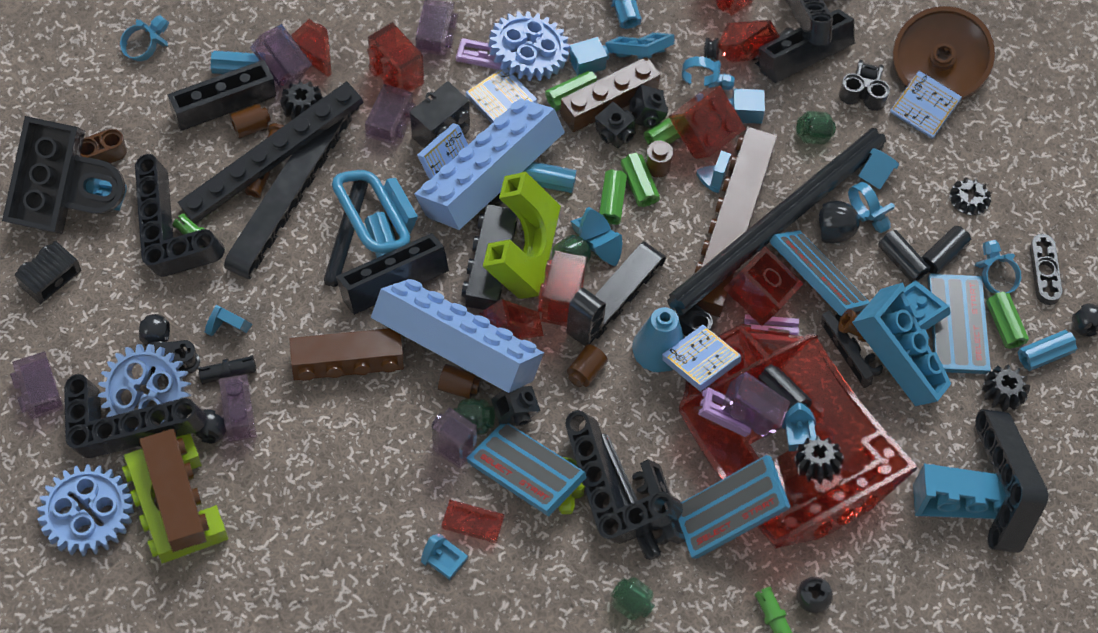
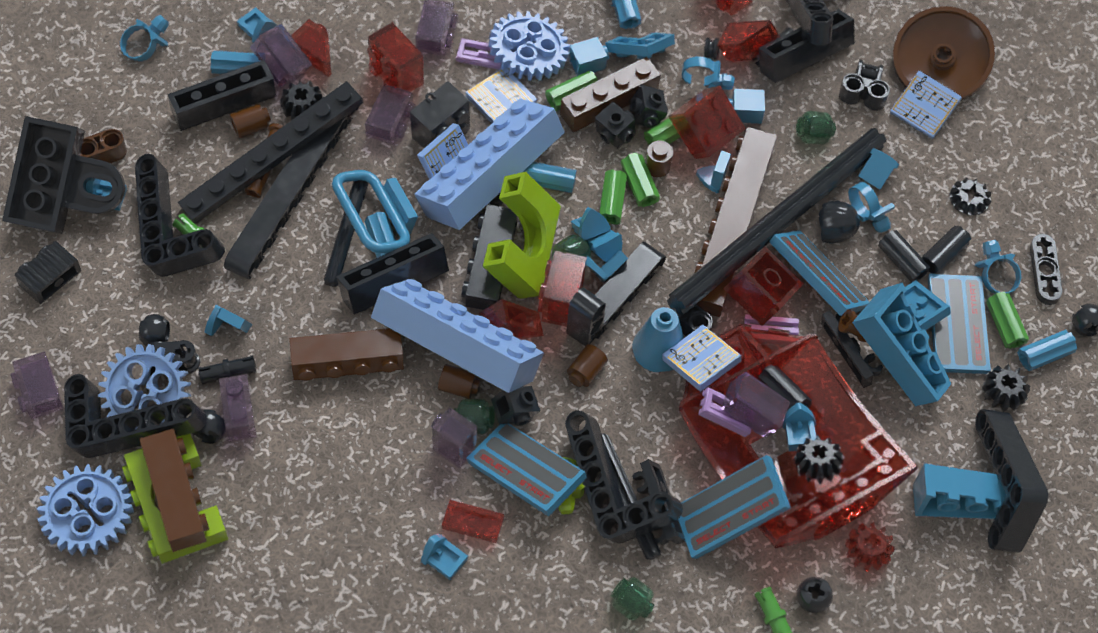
(255, 23): none -> dark azure tile
(608, 268): none -> dark azure tile
(859, 549): none -> clear red gear

